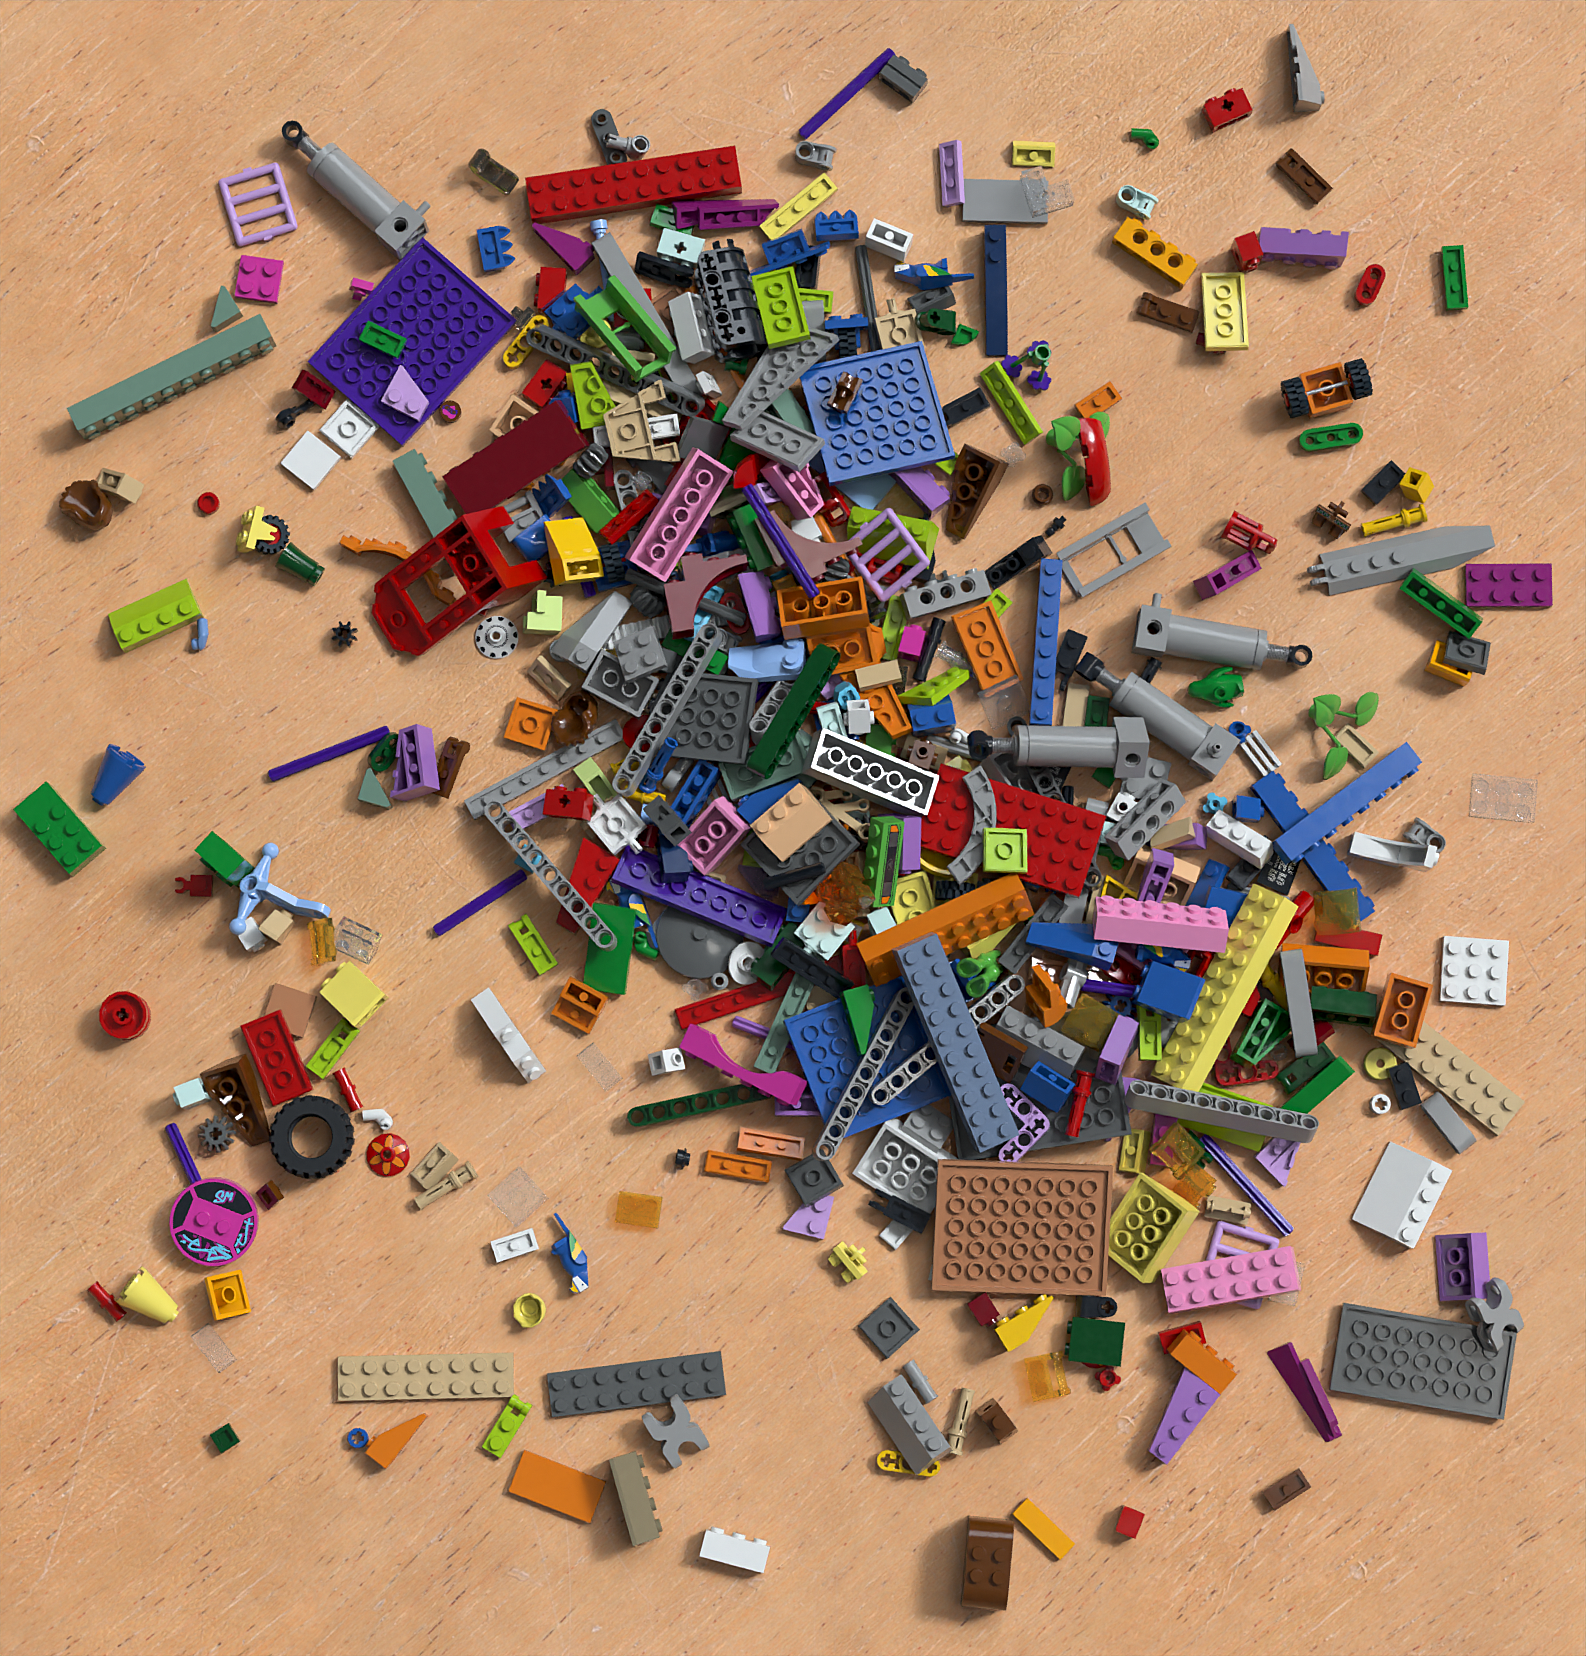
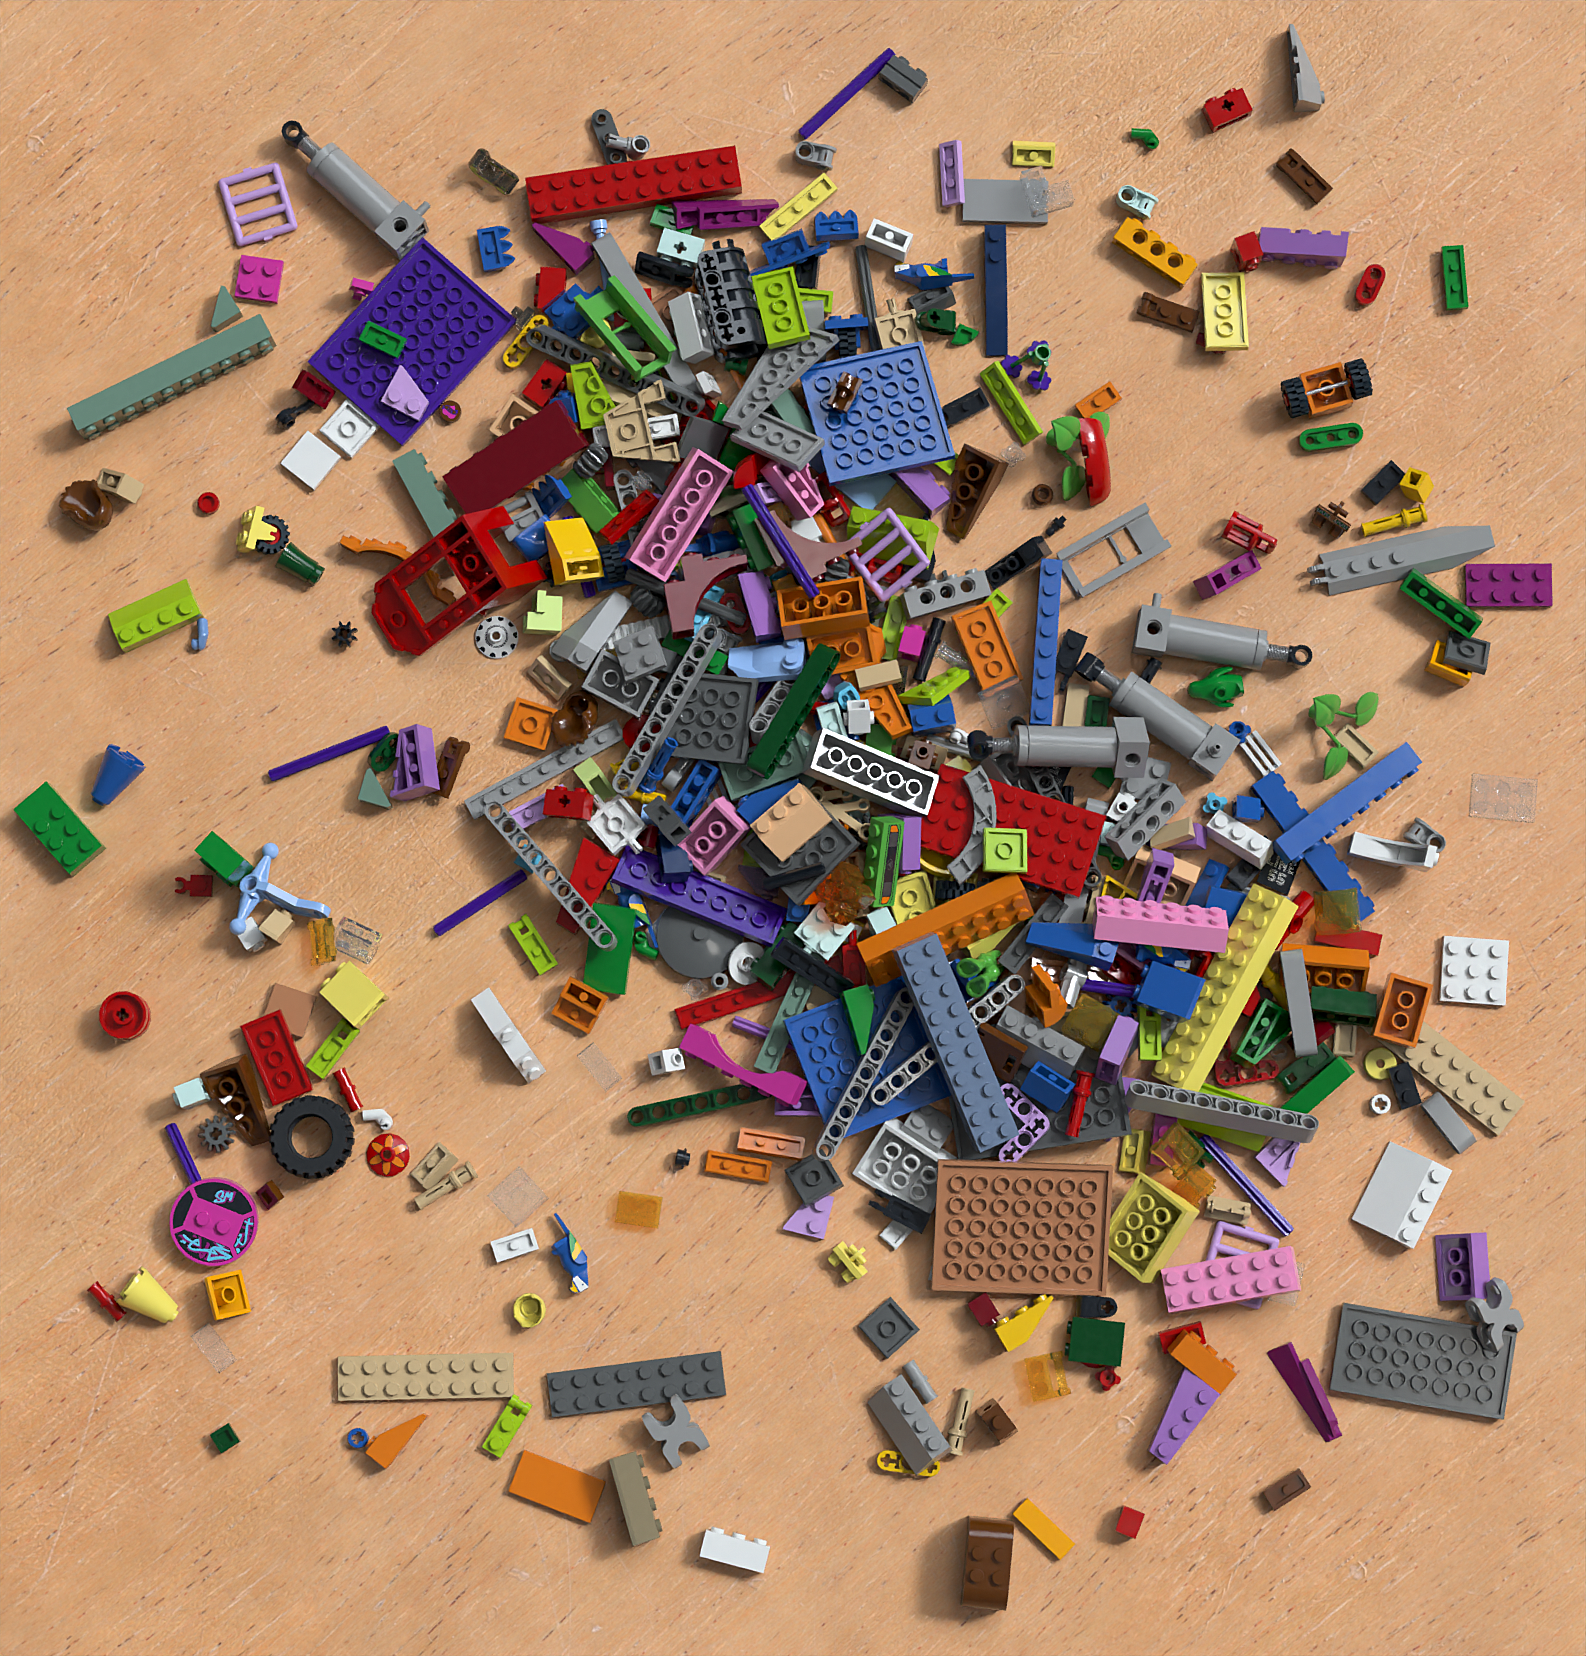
(1344, 1040): none -> tan tile

